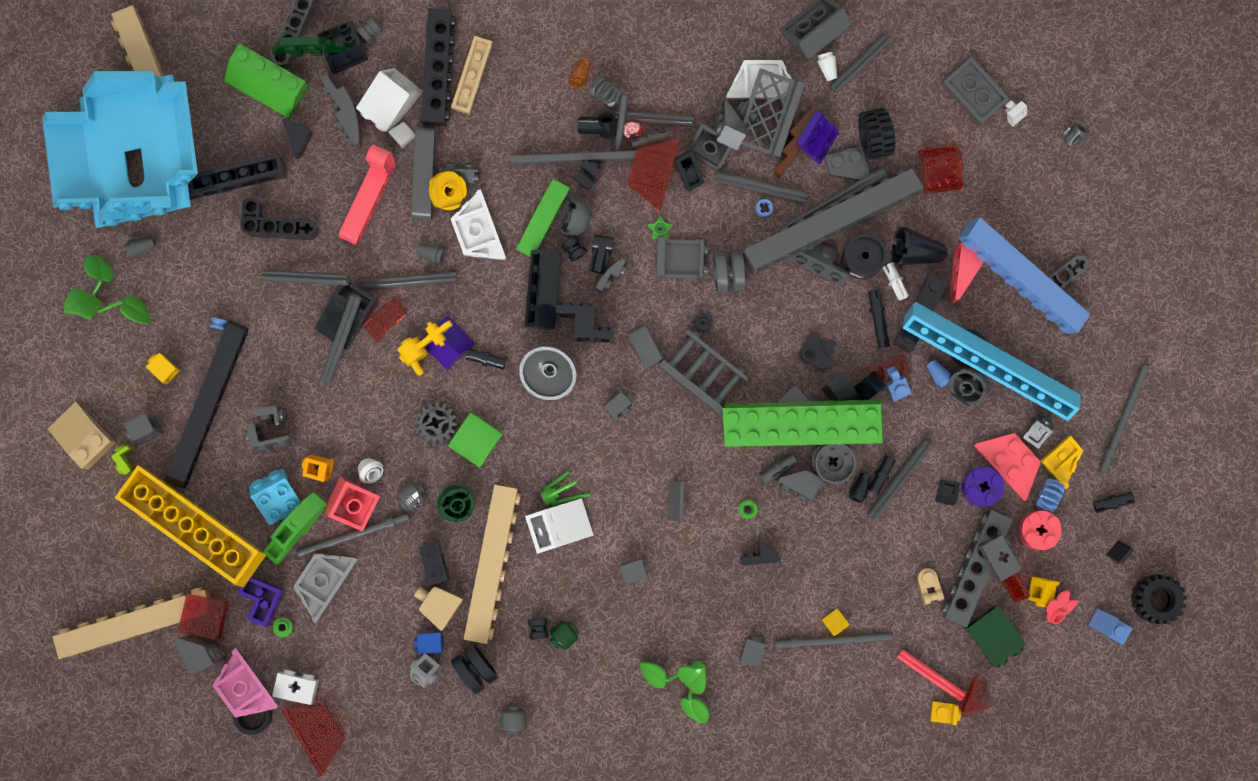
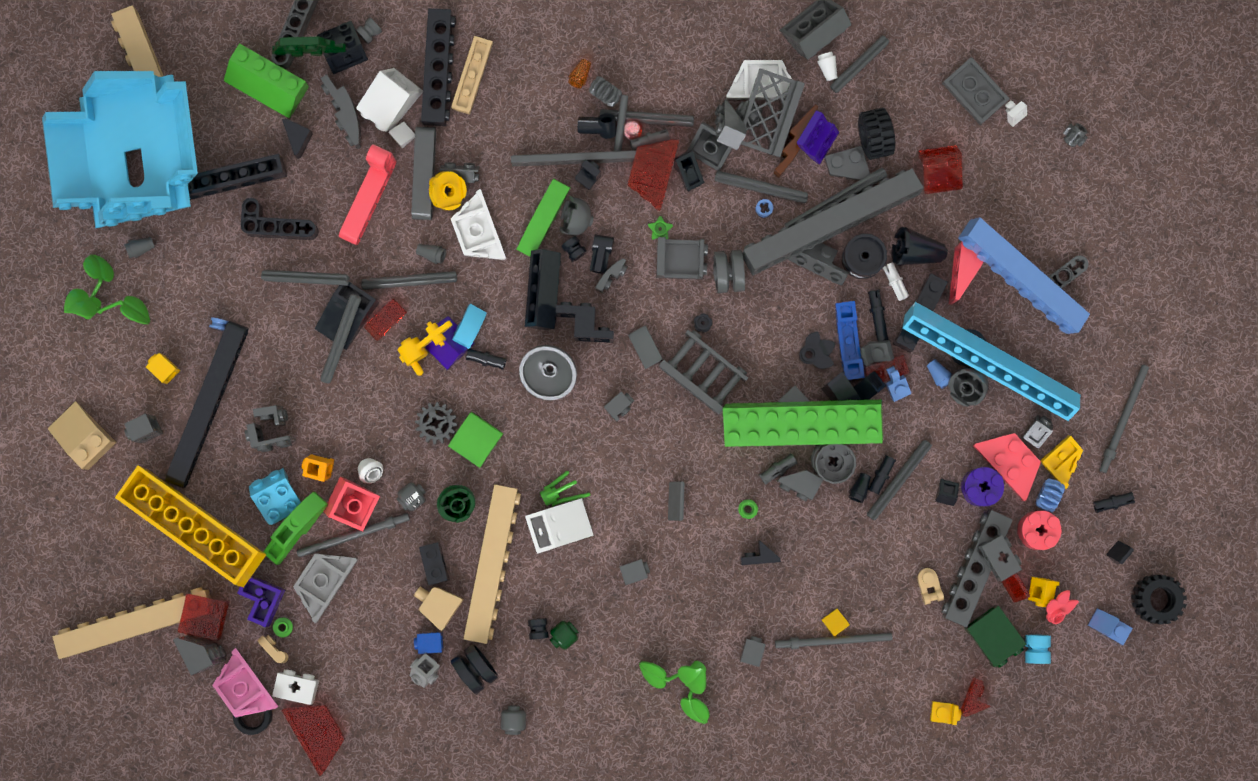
(122, 464): lime bracket -> none
(268, 644): none -> tan plate
(469, 326): none -> medium azure slope
(848, 340): none -> blue slope
(876, 352): none -> dark grey bracket
(931, 675): coral axle -> none
(1038, 649): none -> medium azure wheel

